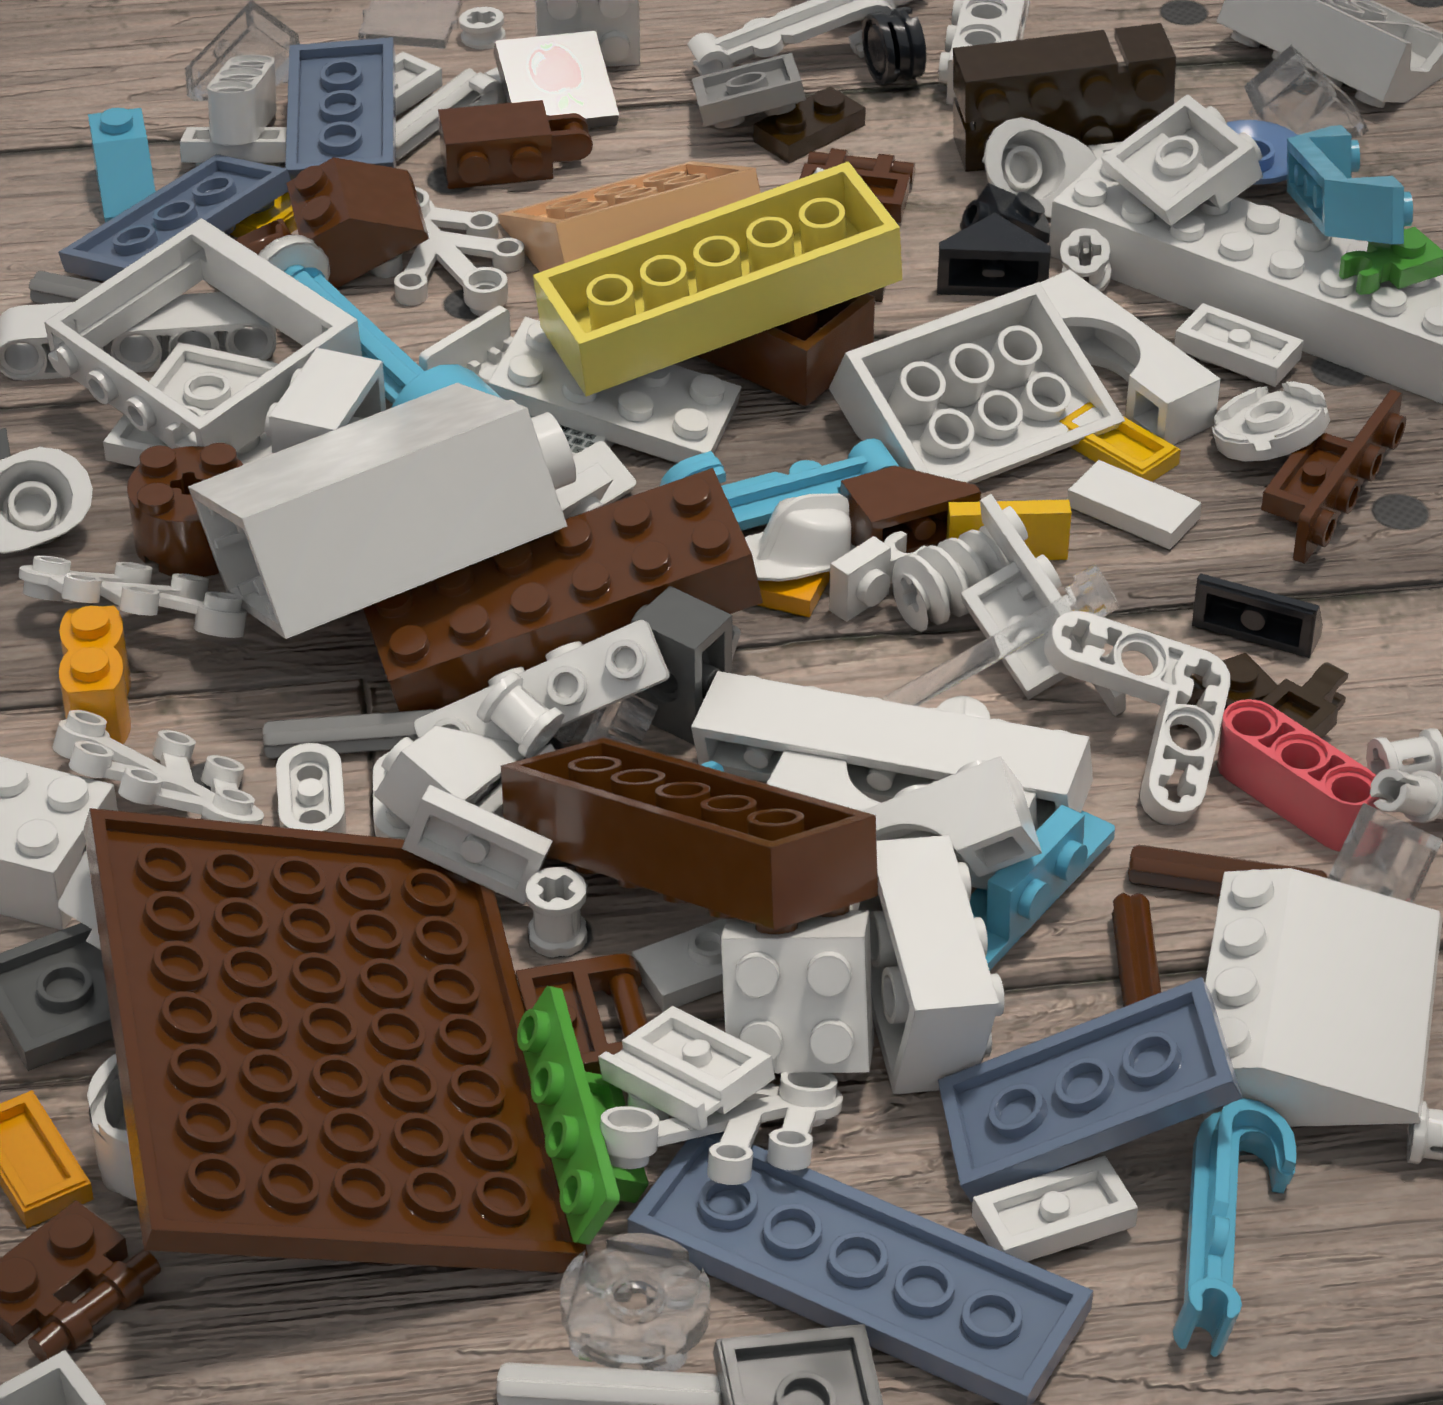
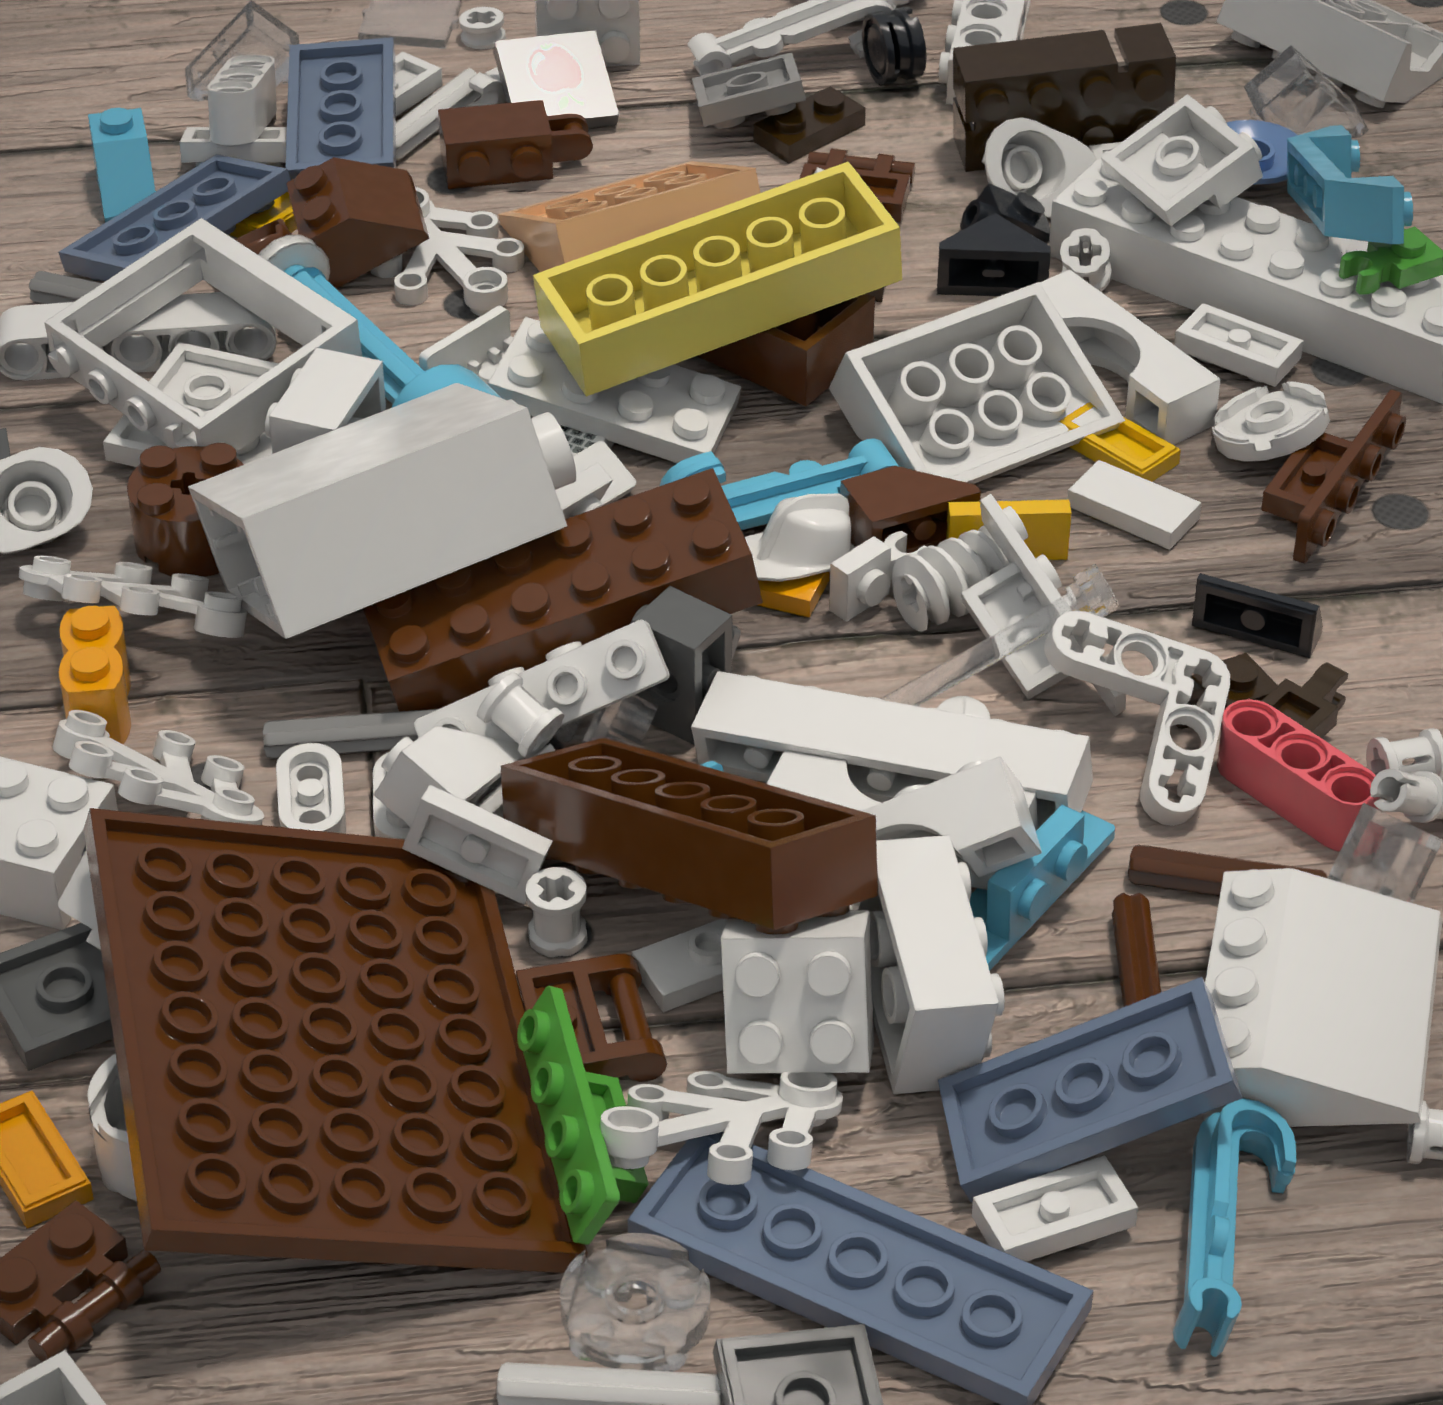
(687, 1067): white plate -> none

